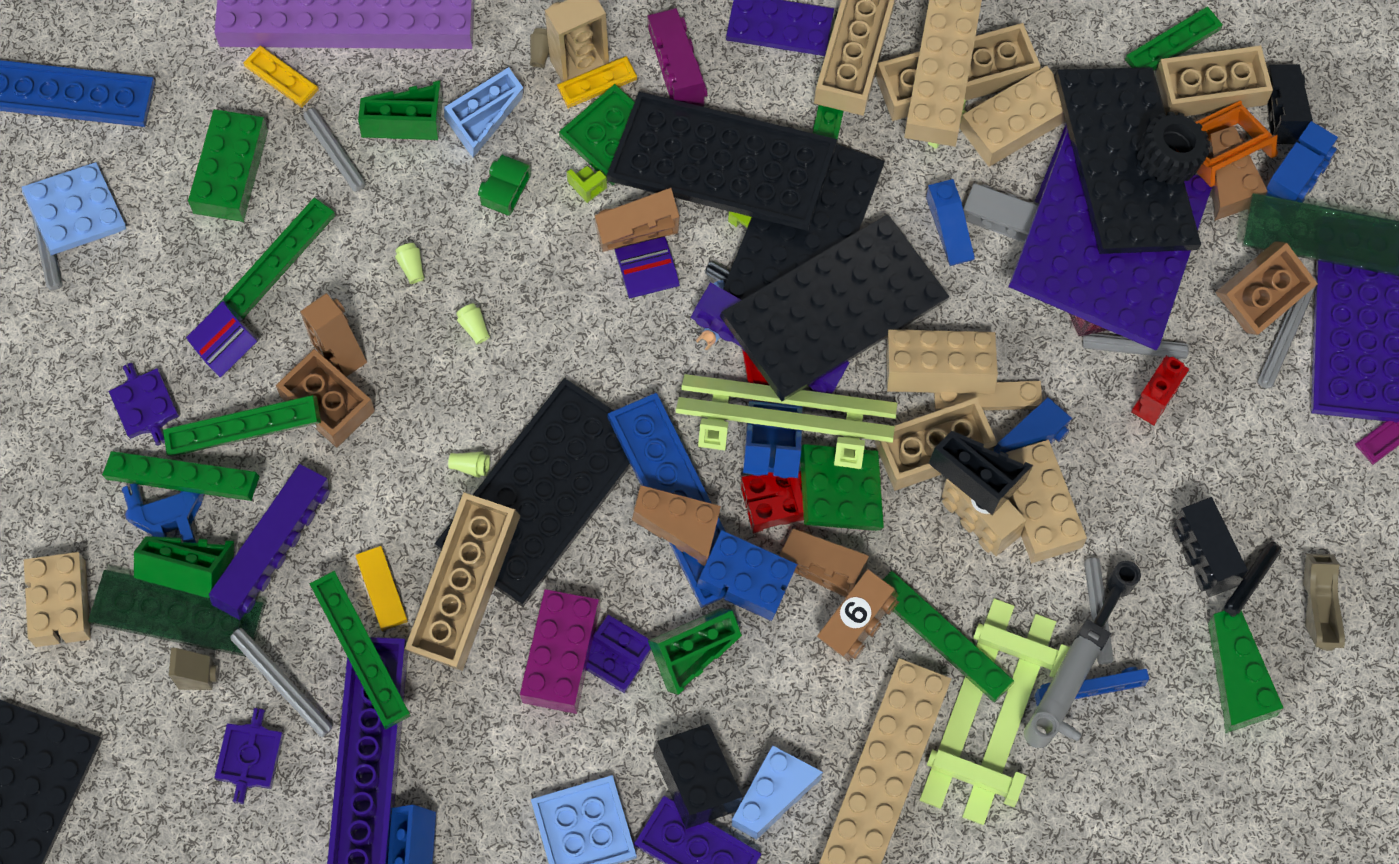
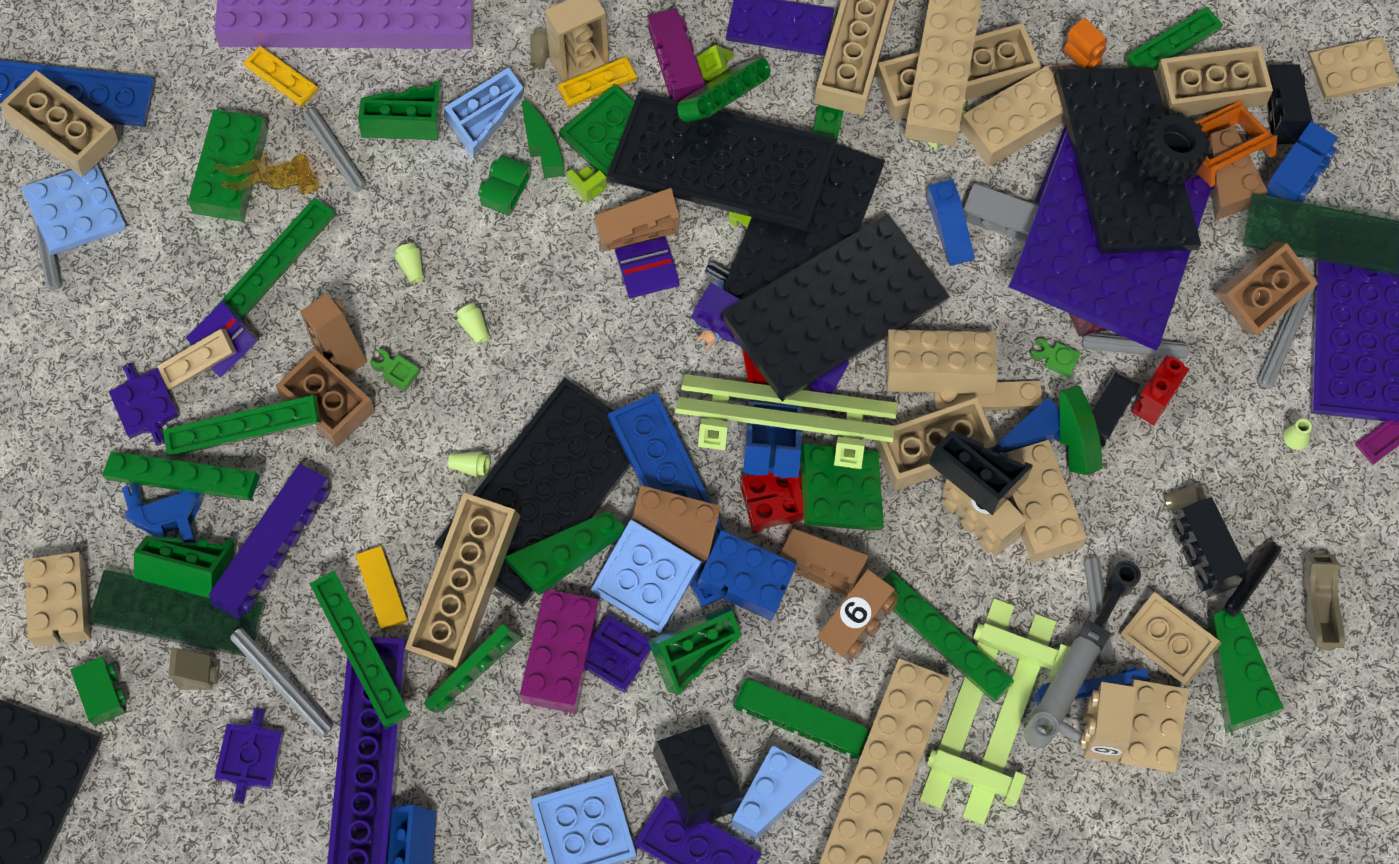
(59, 123): none -> tan brick
(98, 690): none -> green brick
(196, 359): none -> tan plate
(276, 177): none -> clear yellow flag
(397, 371): none -> bright green plate
(481, 660): none -> green wing
(542, 142): none -> green slope
(562, 553): none -> green wing
(646, 576): none -> light blue plate
(713, 62): none -> lime panel
(723, 90): none -> green beam
(802, 717): none -> green beam
(1059, 359): none -> bright green plate
(1079, 432): none -> green slope
(1085, 45): none -> orange brick
(1108, 722): none -> tan brick
(1113, 404): none -> black beam
(1156, 726): none -> tan plate
(1170, 639): none -> tan plate
(1184, 497): none -> dark tan cone
(1298, 435): none -> yellowish green cone
(1353, 68): none -> tan plate

